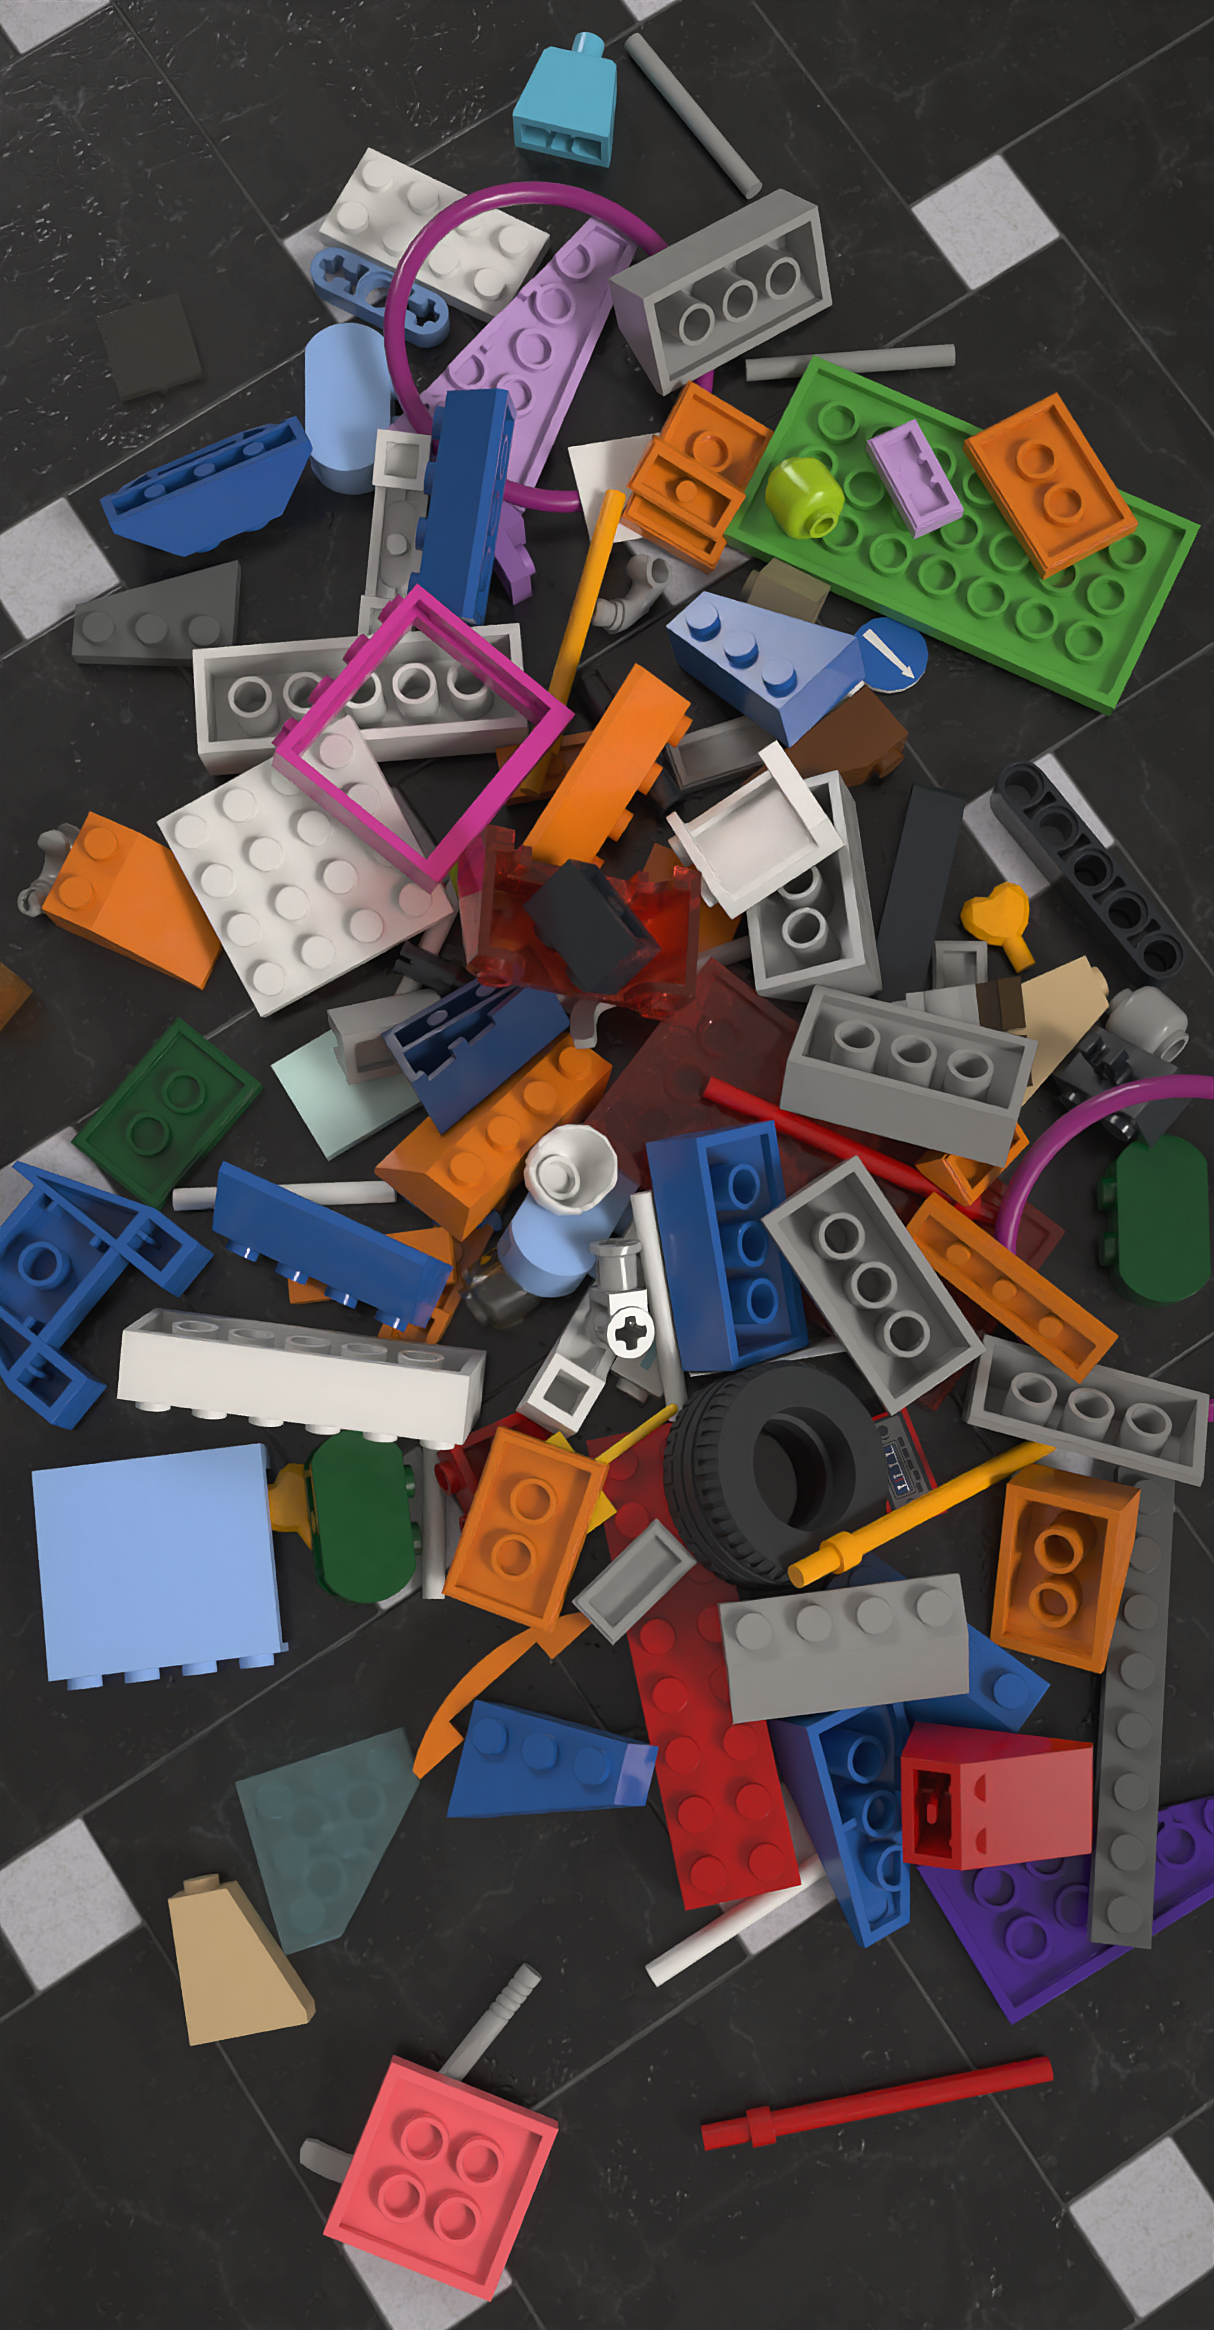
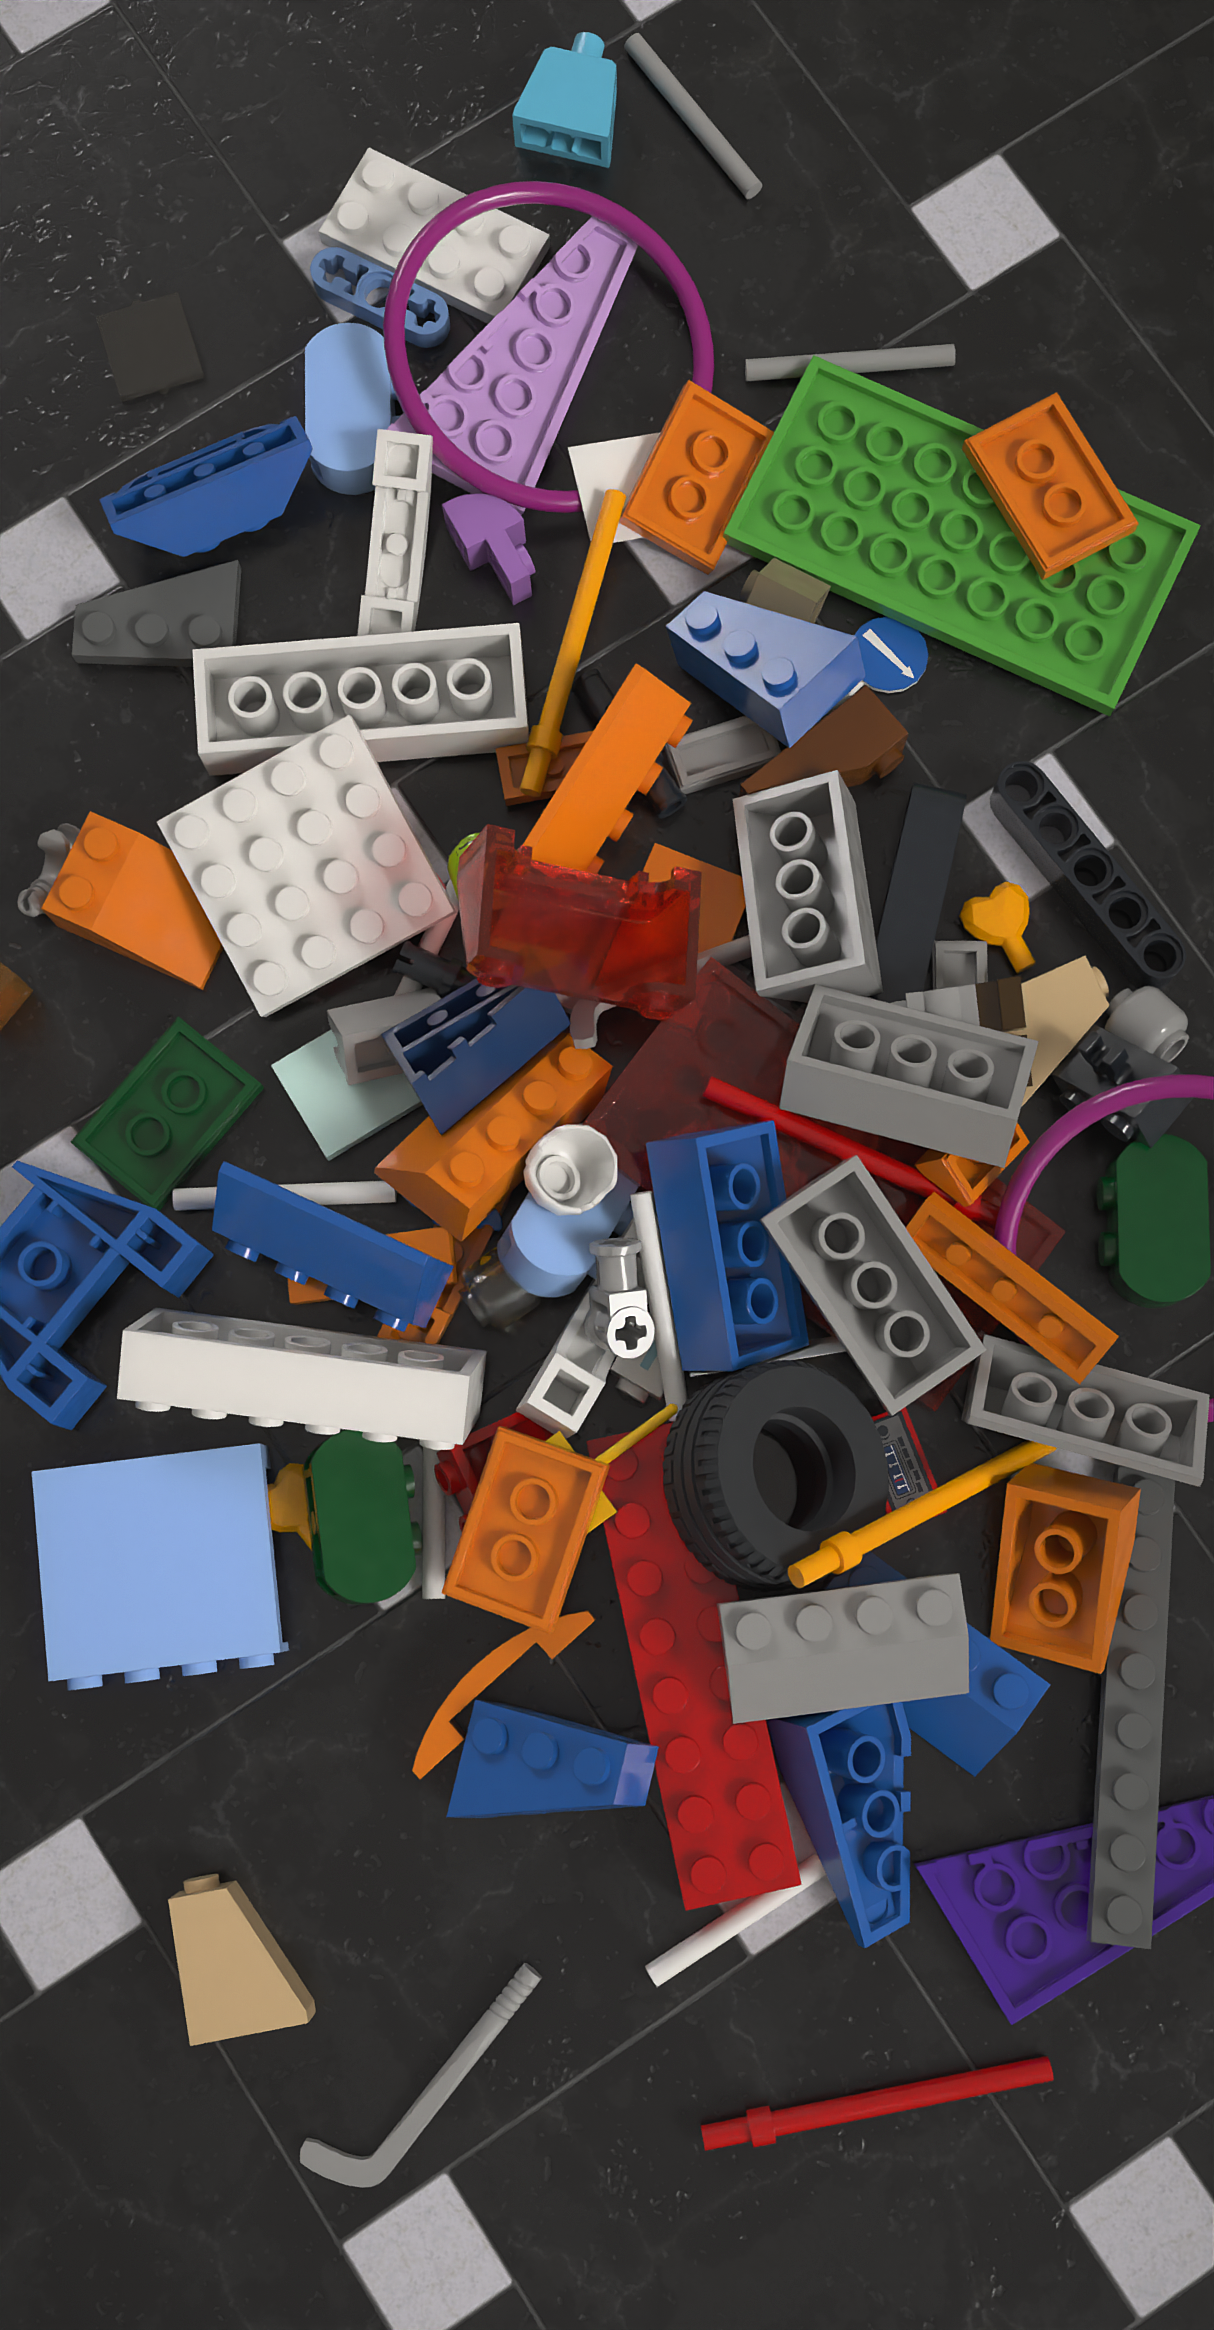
(325, 1830): clear light blue plate -> none
(362, 660): dark pink window -> none
(441, 2178): coral plate -> none
(465, 500): blue slope -> none
(590, 928): black brick -> none
(634, 1581): light grey tile -> none
(648, 583): light grey piece -> none
(686, 488): orange slope -> none
(723, 289): light grey slope -> none
(756, 836): white panel -> none
(804, 498): lime head -> none
(914, 479): lavender plate -> none
(993, 1797): red slope -> none

